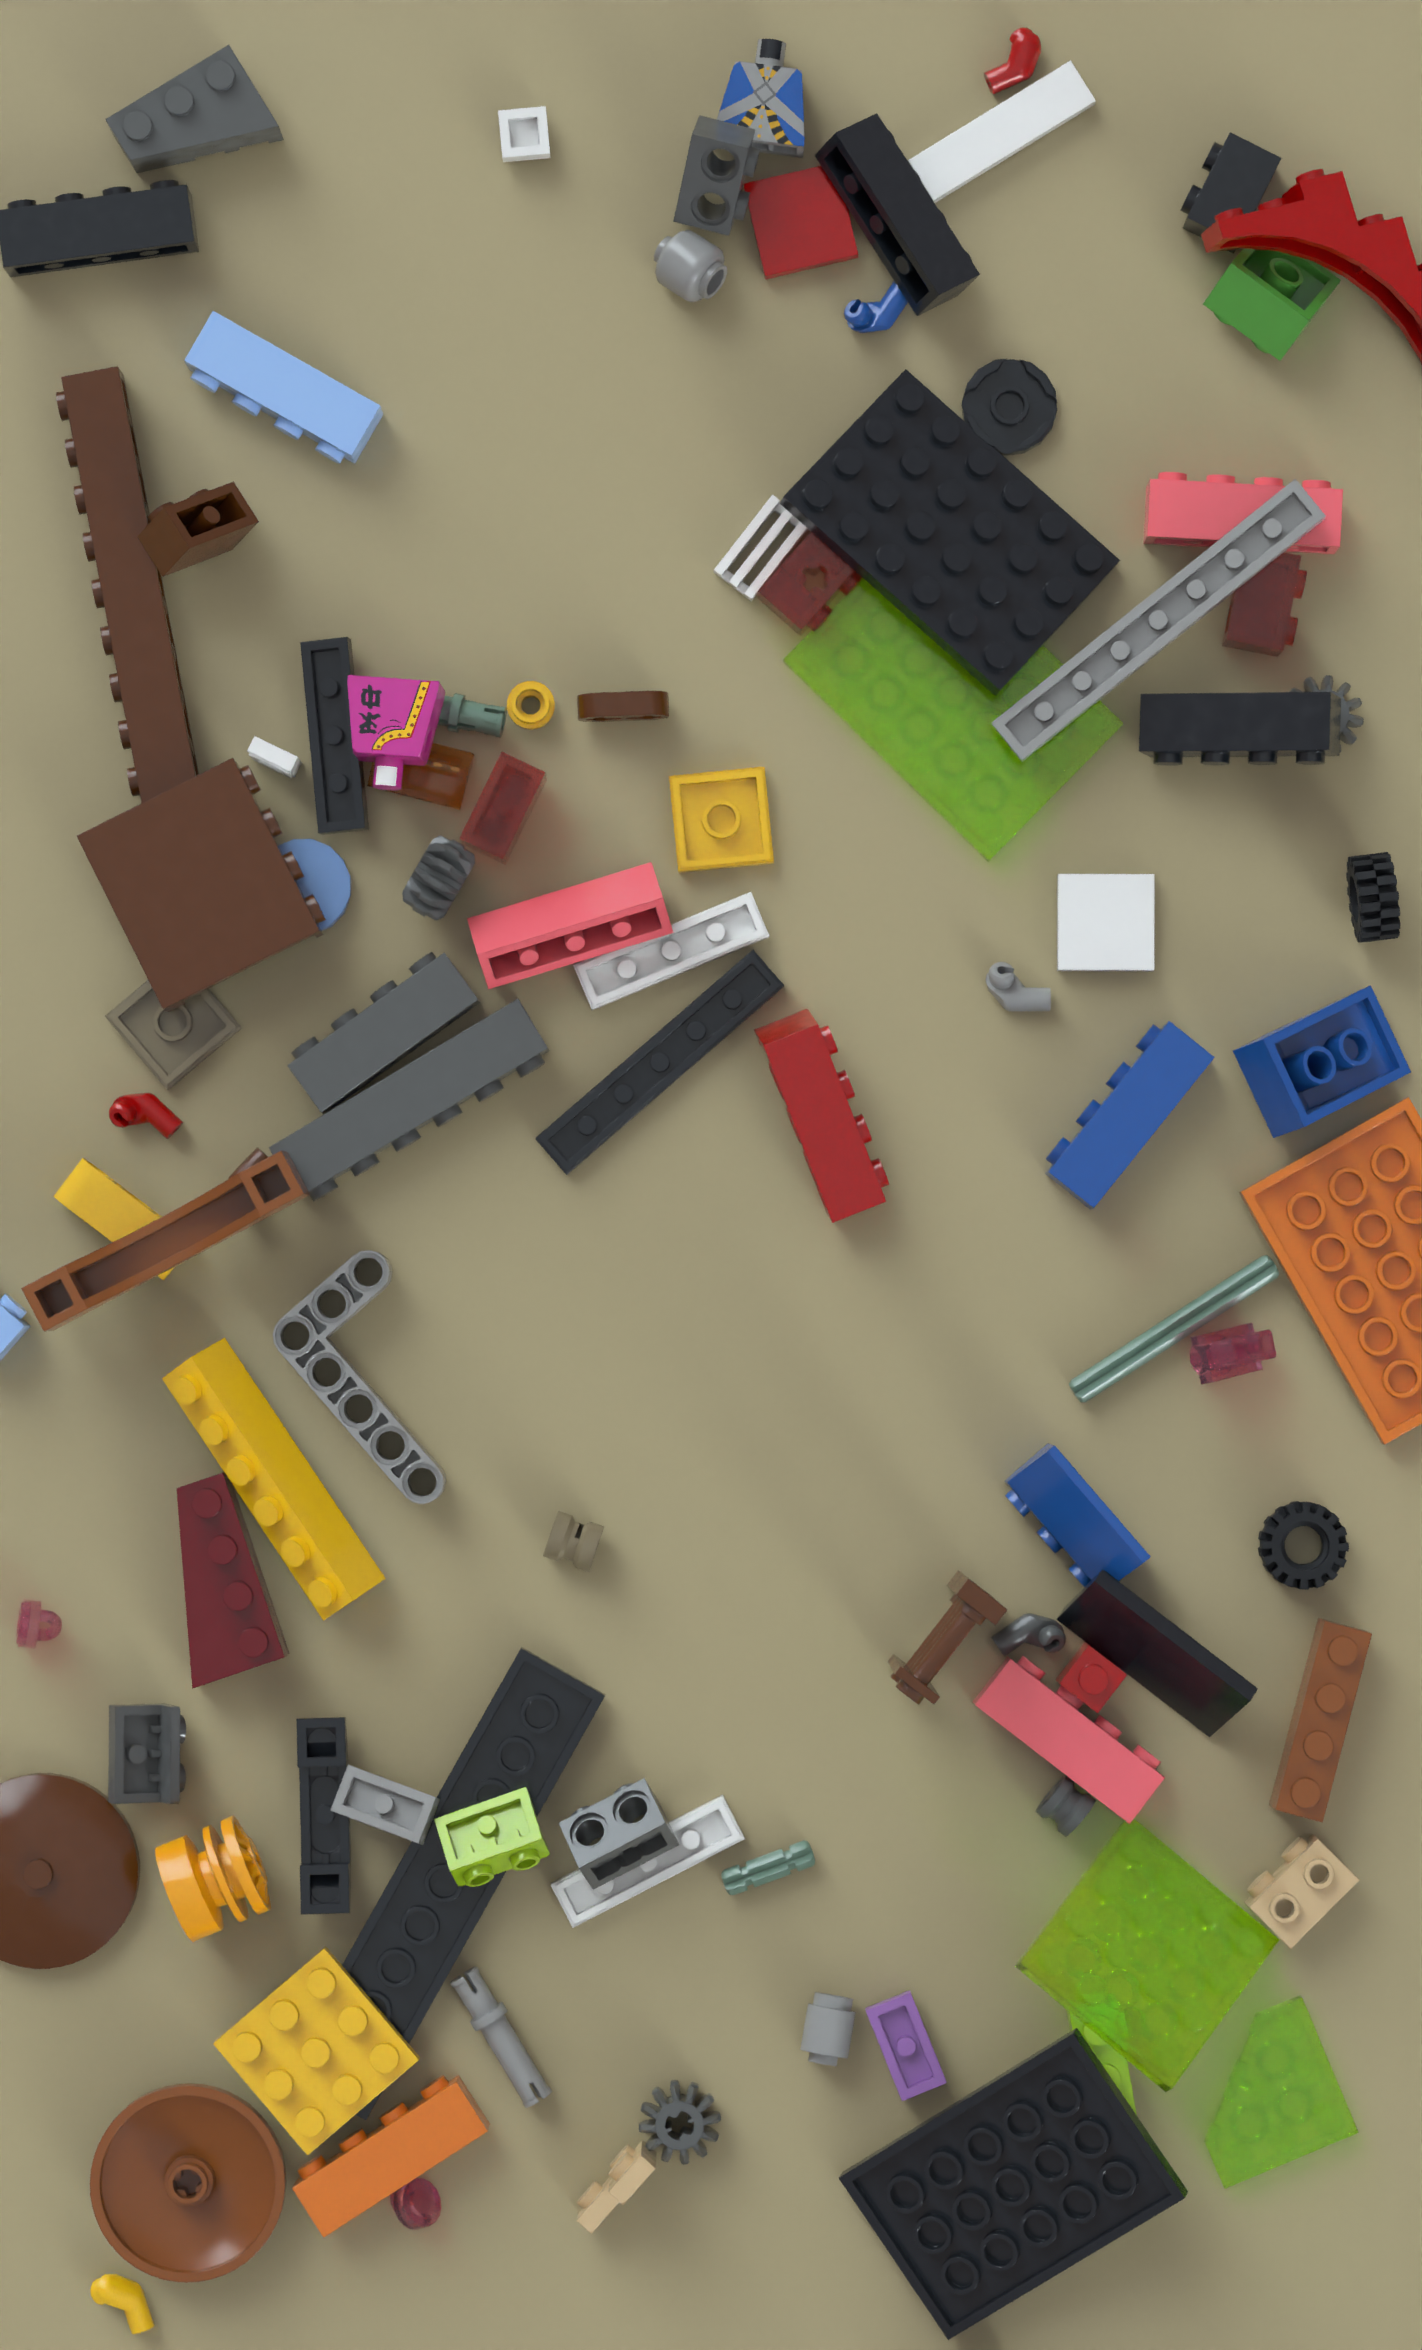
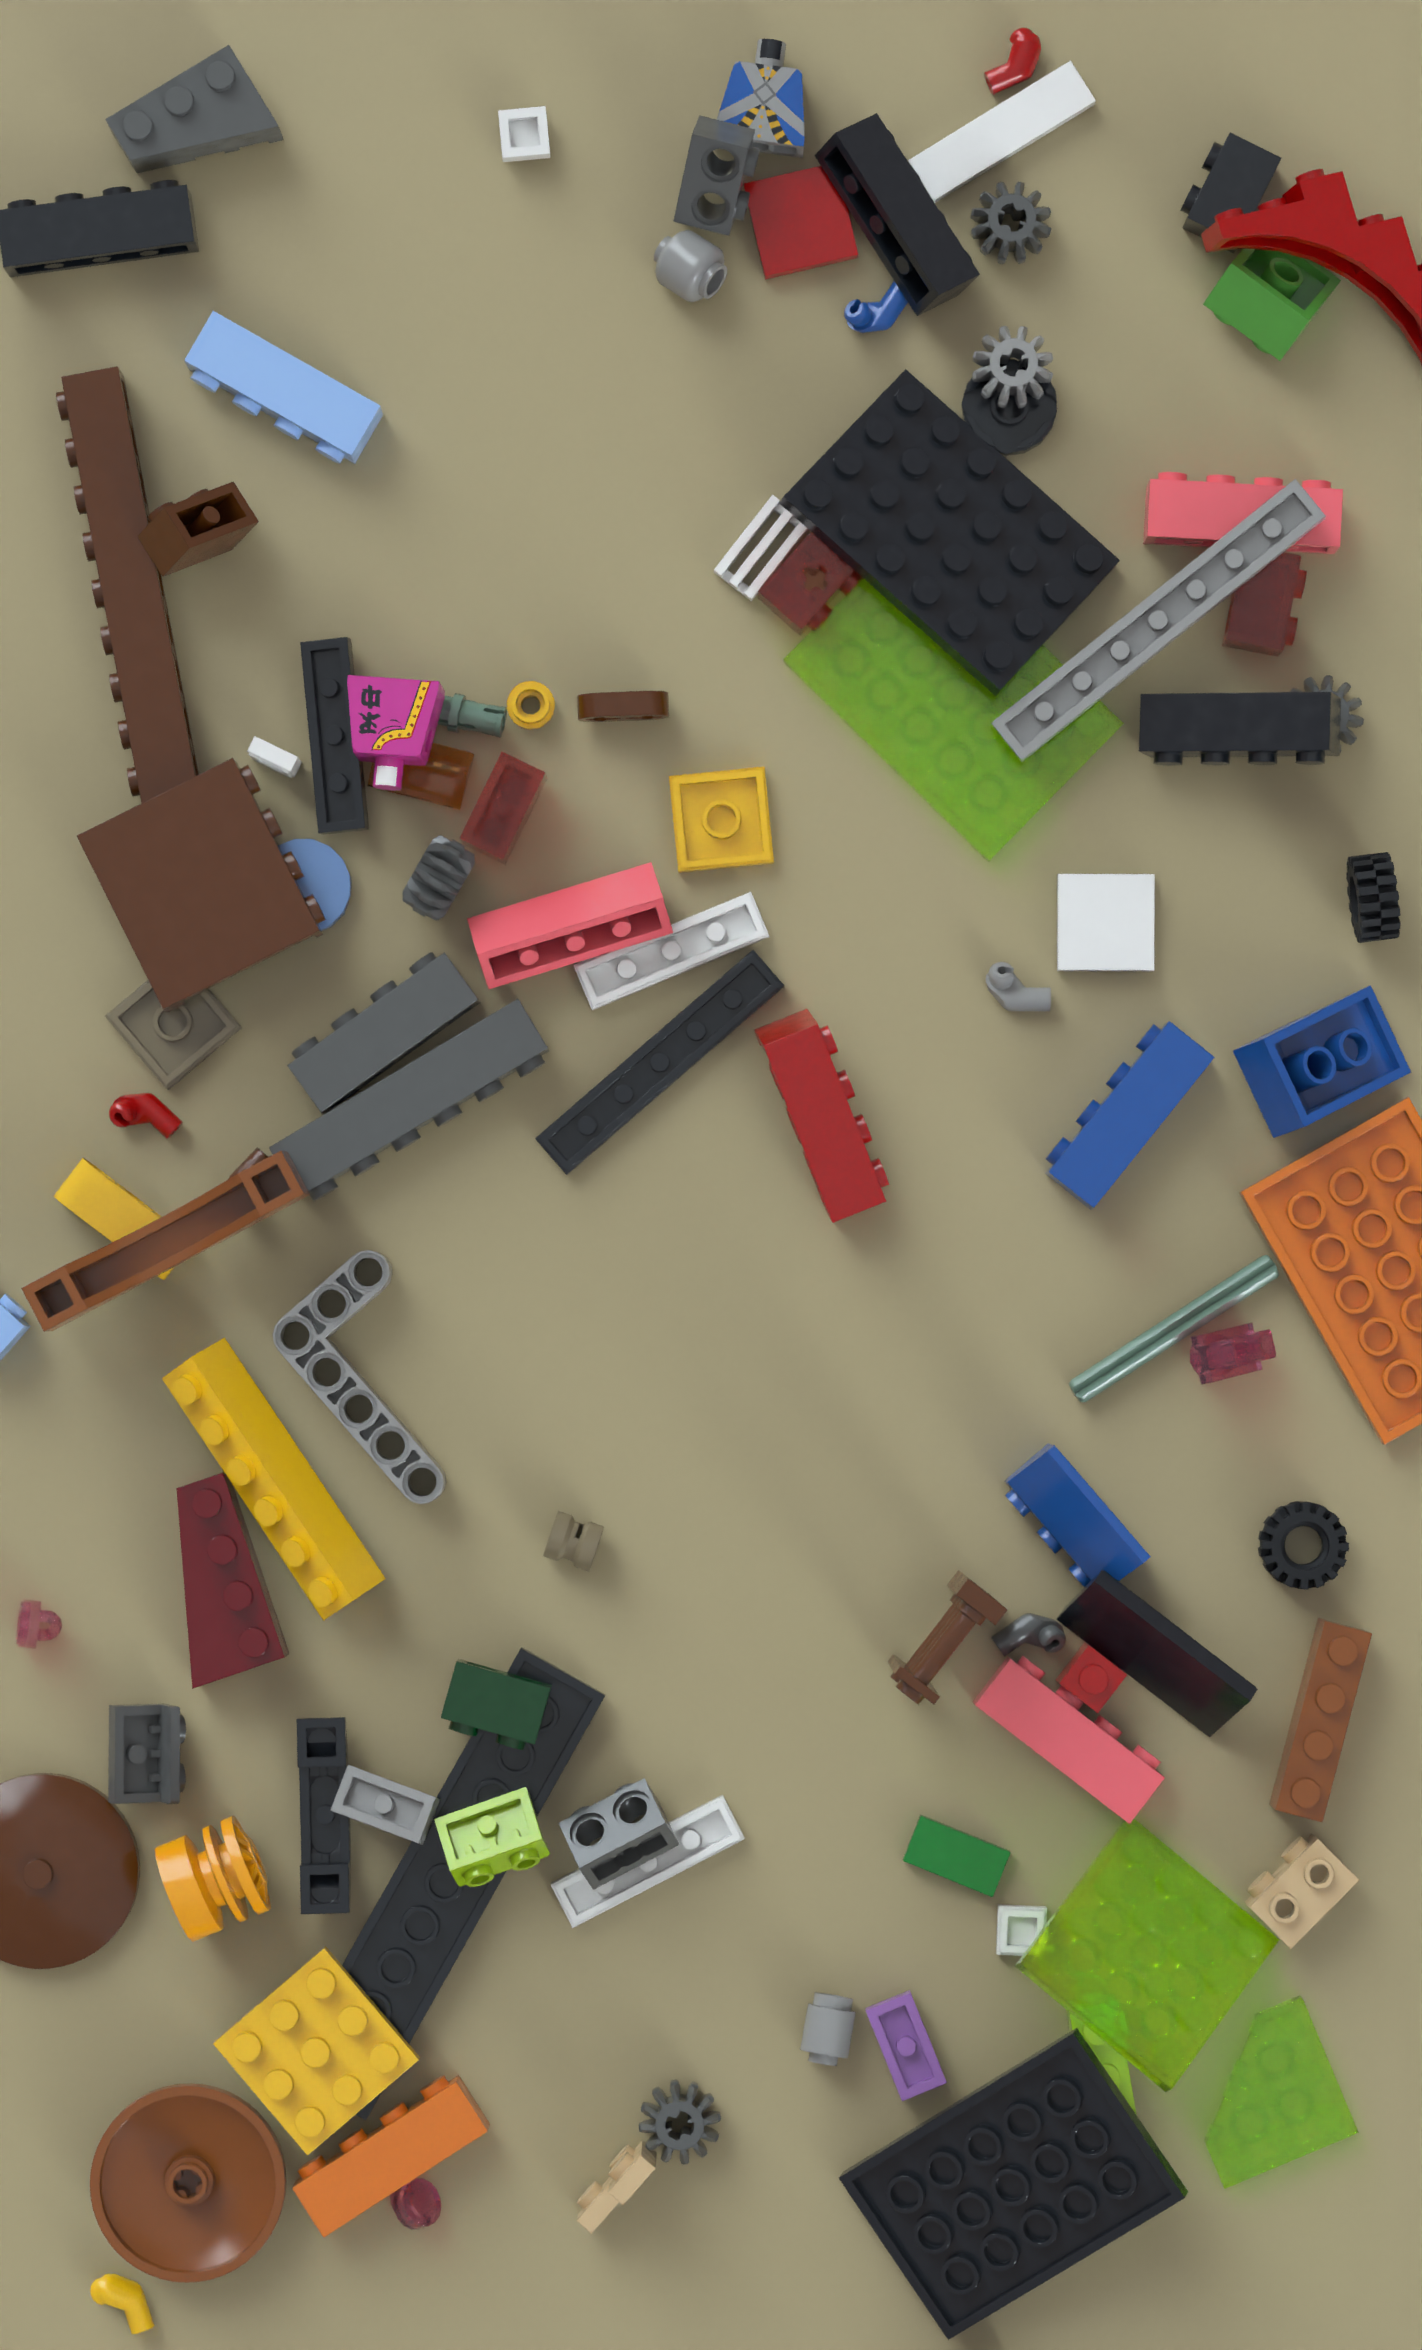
(495, 1703): none -> dark green brick
(501, 2037): light grey pin -> none
(768, 1868): sand green axle -> none
(956, 1855): none -> green tile
(1018, 1927): none -> white tile
(1019, 208): none -> dark grey gear
(1024, 380): none -> light grey gear
(1065, 1805): dark grey wheel -> none

